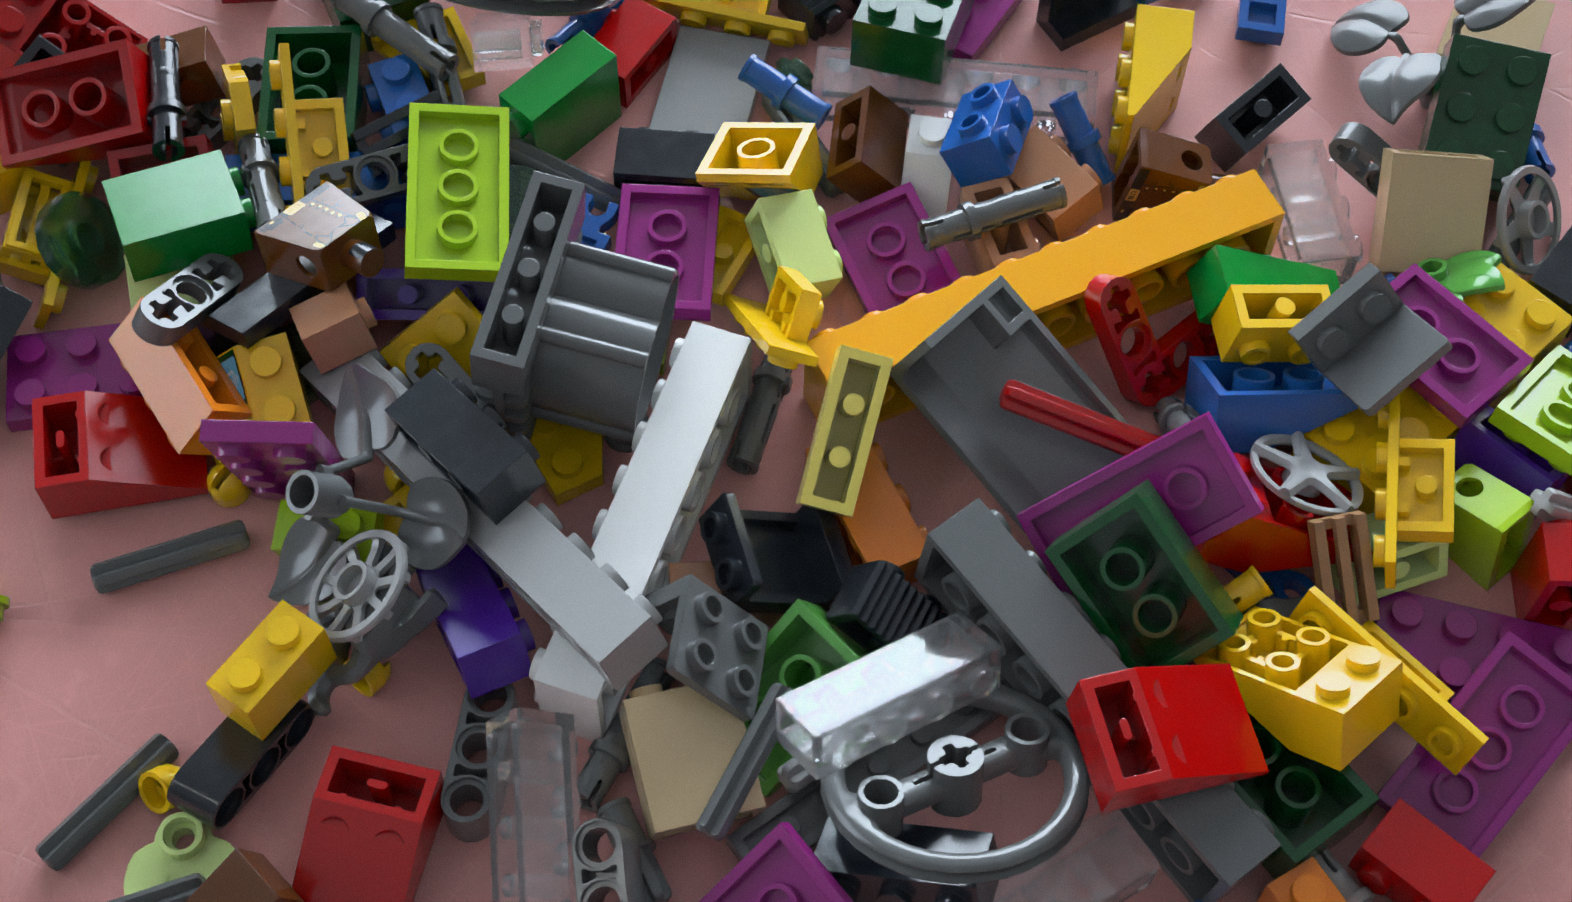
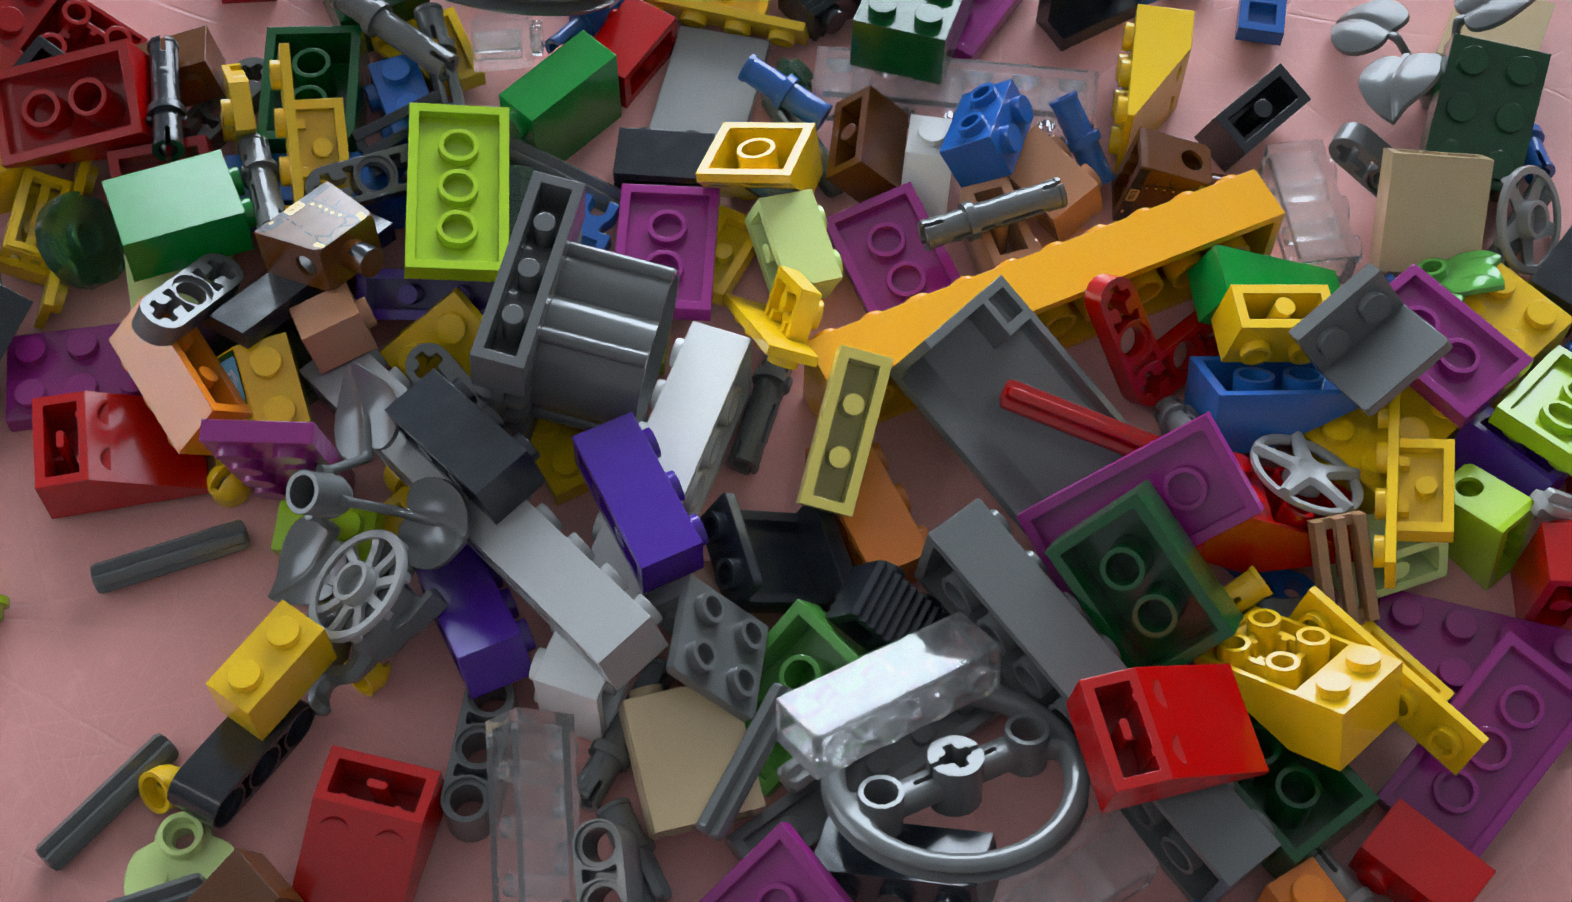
(640, 501): none -> dark purple brick

